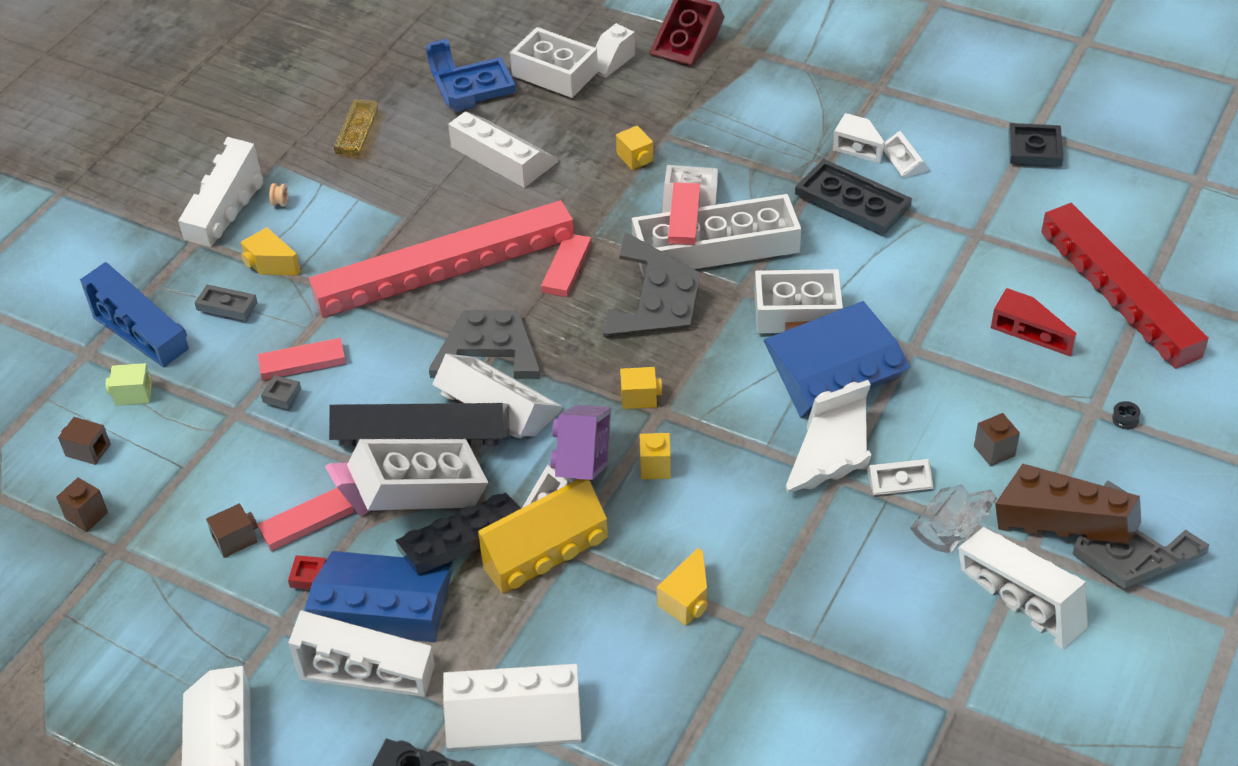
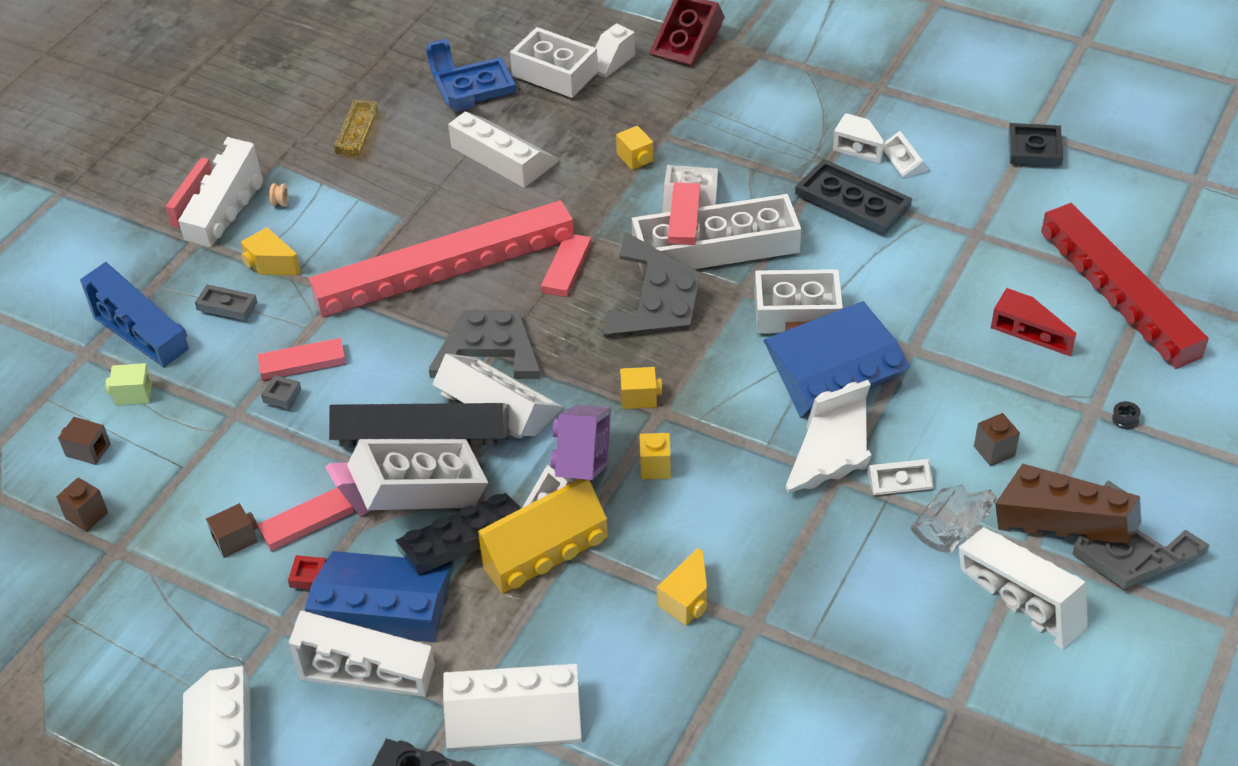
(187, 189): none -> coral tile

